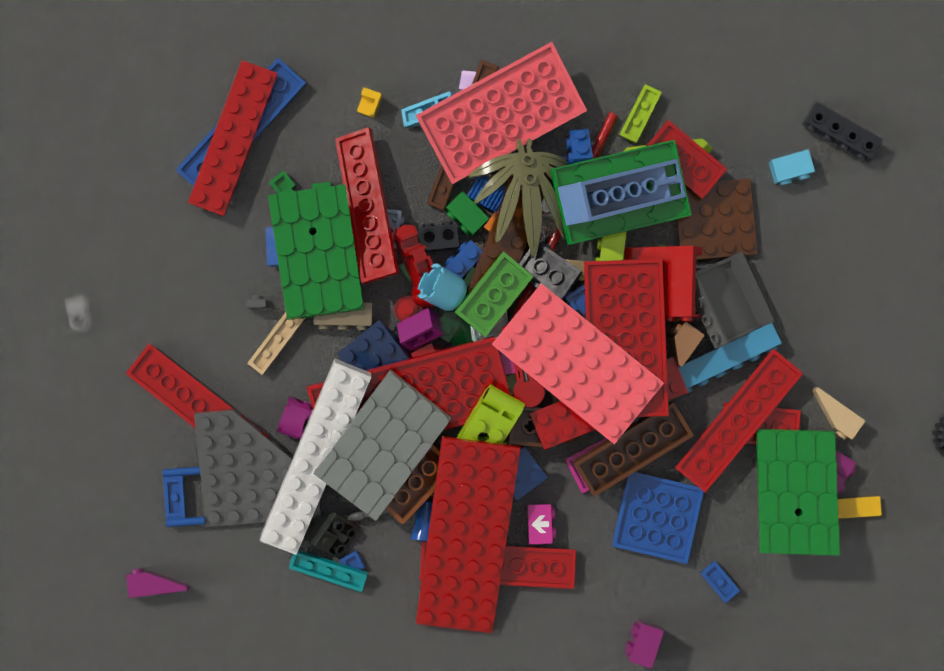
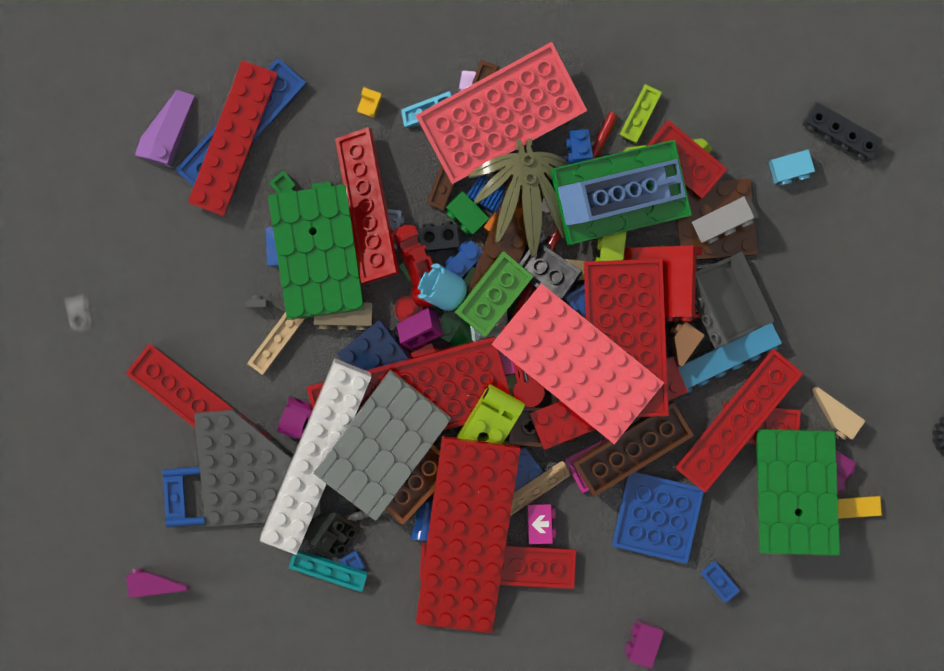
(164, 134): none -> medium lavender wedge
(539, 486): none -> tan tile
(725, 220): none -> light grey wedge

